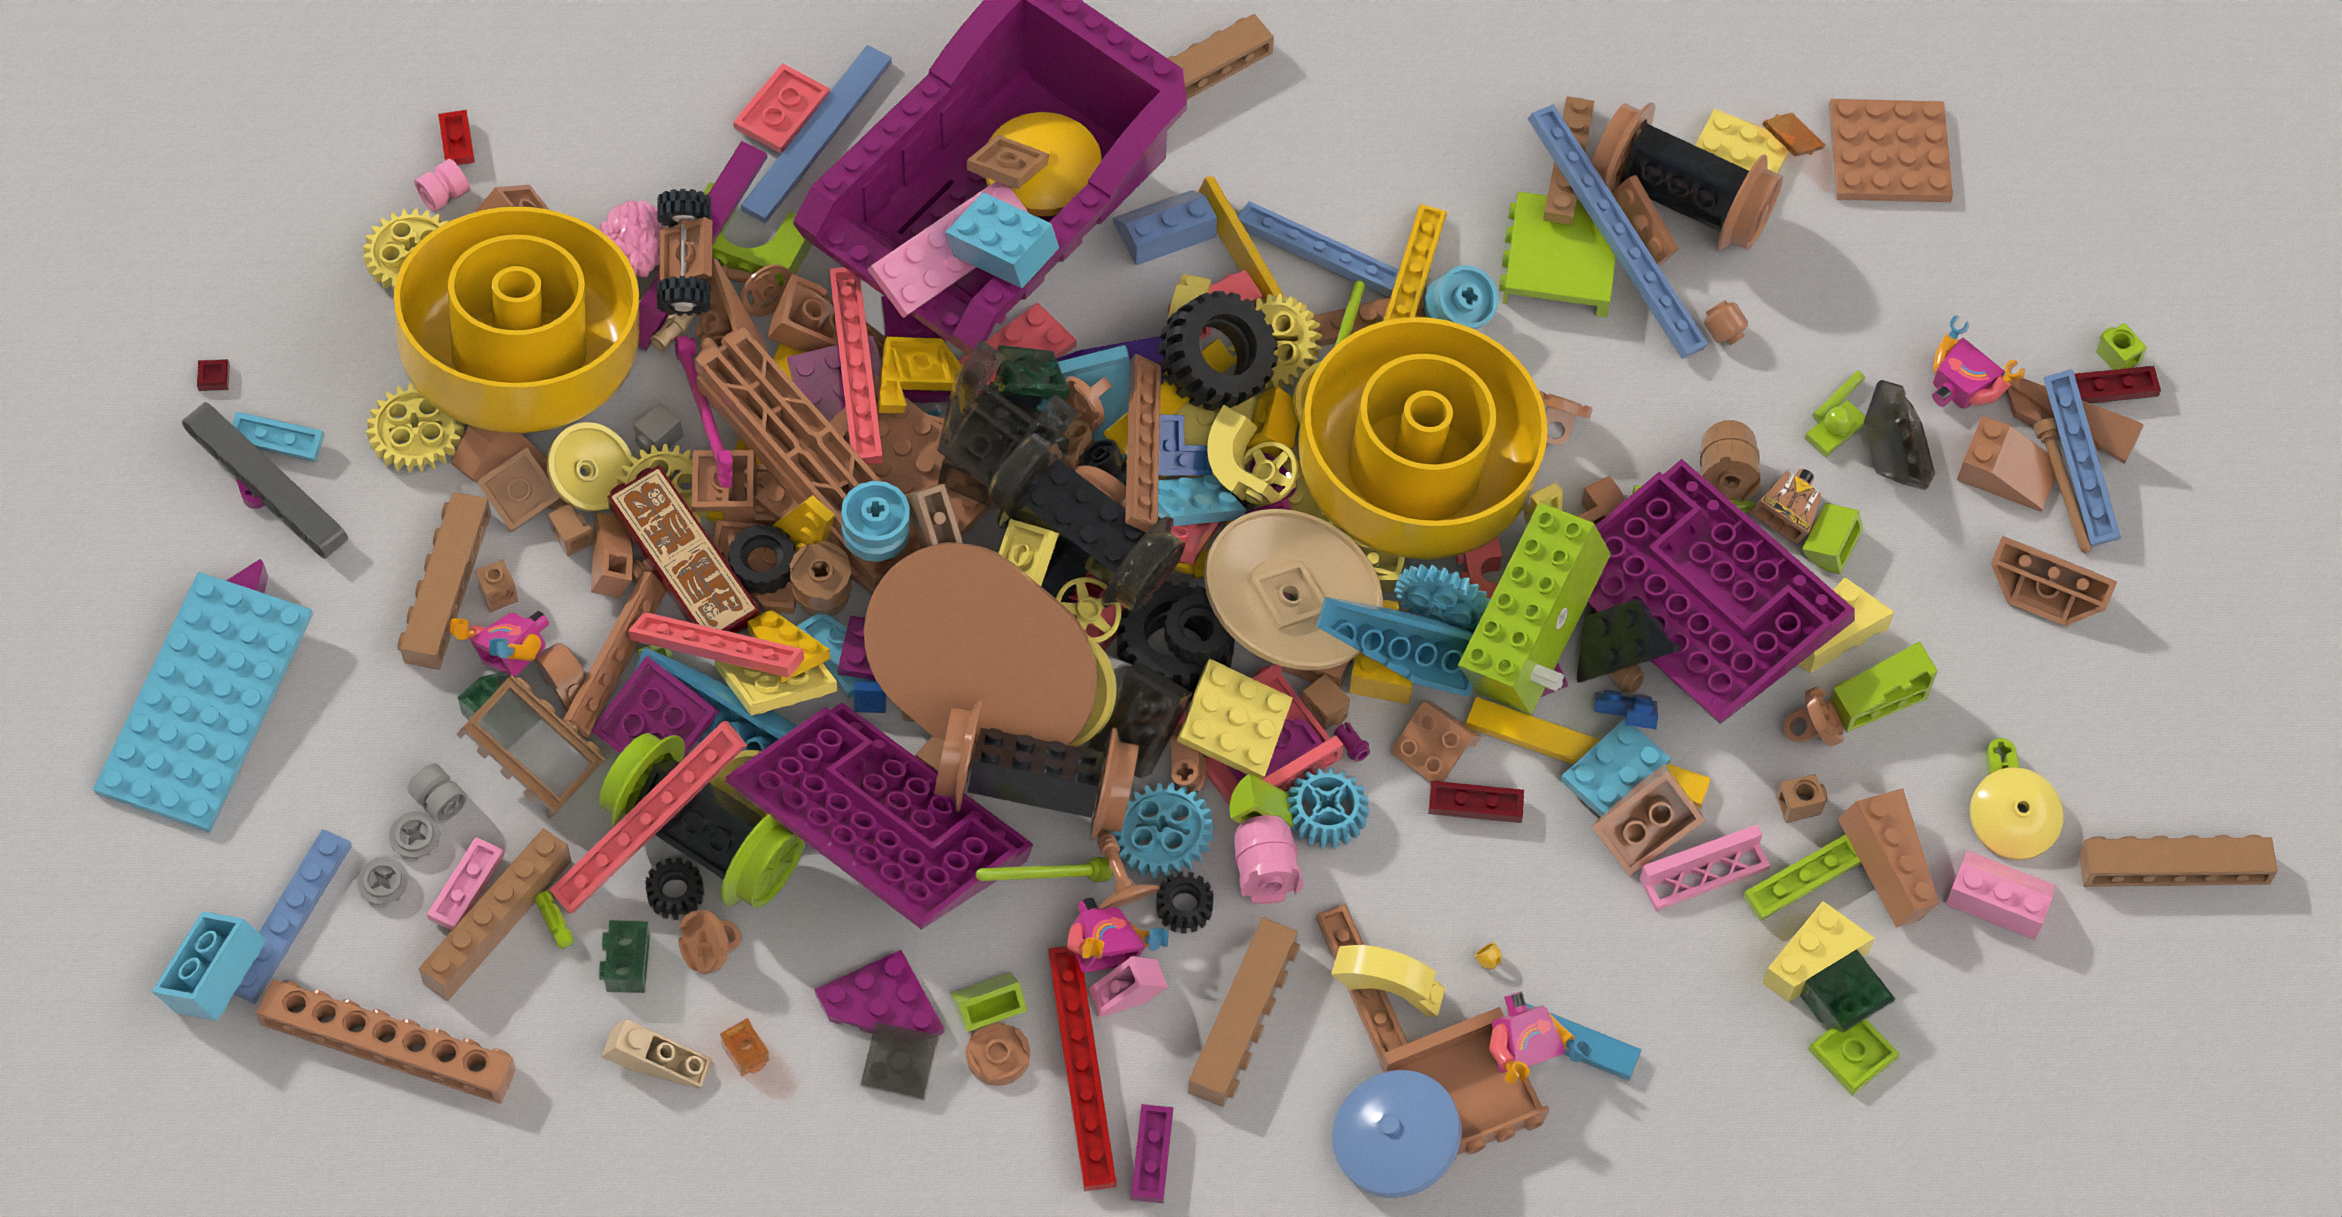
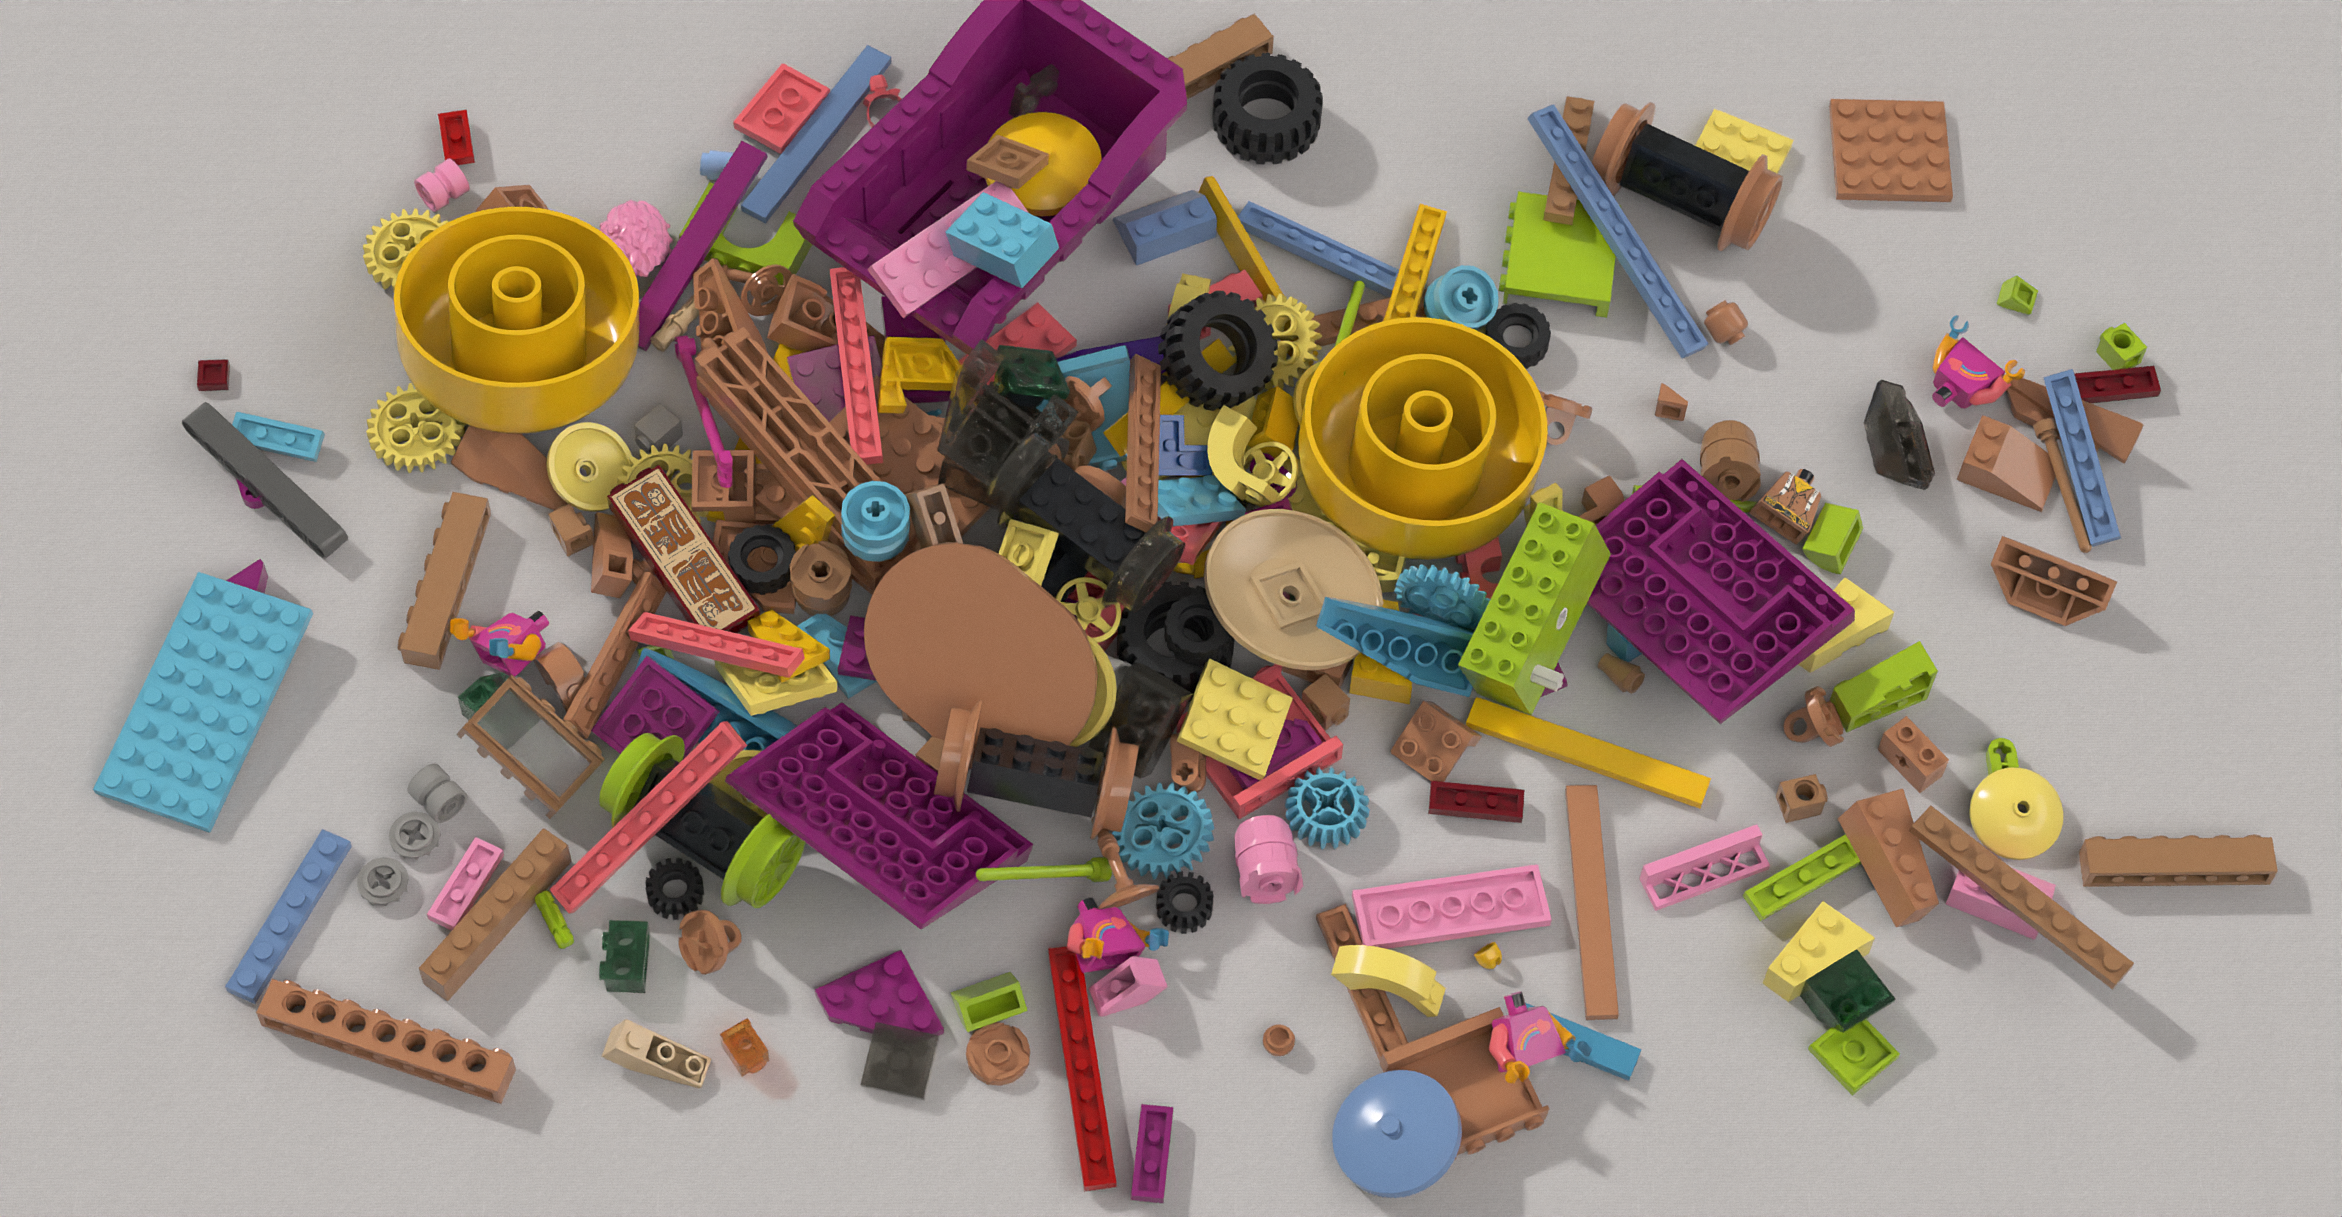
(209, 965): medium azure brick -> none
(496, 585): medium nougat brick -> none
(518, 489): medium nougat plate -> none
(684, 252): plate -> none
(714, 163): none -> light blue brick
(869, 697): blue plate -> none
(878, 86): none -> coral piece
(1026, 97): none -> clear smoke wing
(1107, 457): black wheel -> none
(1243, 1012): medium nougat brick -> none
(1258, 798): lime brick -> none
(1270, 79): none -> black tyre
(1278, 1040): none -> nougat plate
(1356, 747): magenta pin -> none
(1451, 907): none -> bright pink plate
(1526, 317): none -> black tyre
(1591, 903): none -> nougat tile
(1614, 767): medium azure plate -> none
(1620, 640): black wing -> none
(1637, 711): blue plate -> none
(1645, 219): nougat plate -> none
(1648, 820): nougat slope -> none
(1670, 404): none -> nougat slope
(1793, 134): clear orange piece -> none
(1836, 428): lime tile -> none
(1839, 395): lime piece -> none
(1913, 754): none -> nougat brick
(2017, 295): none -> lime slope
(2021, 897): none -> medium nougat plate

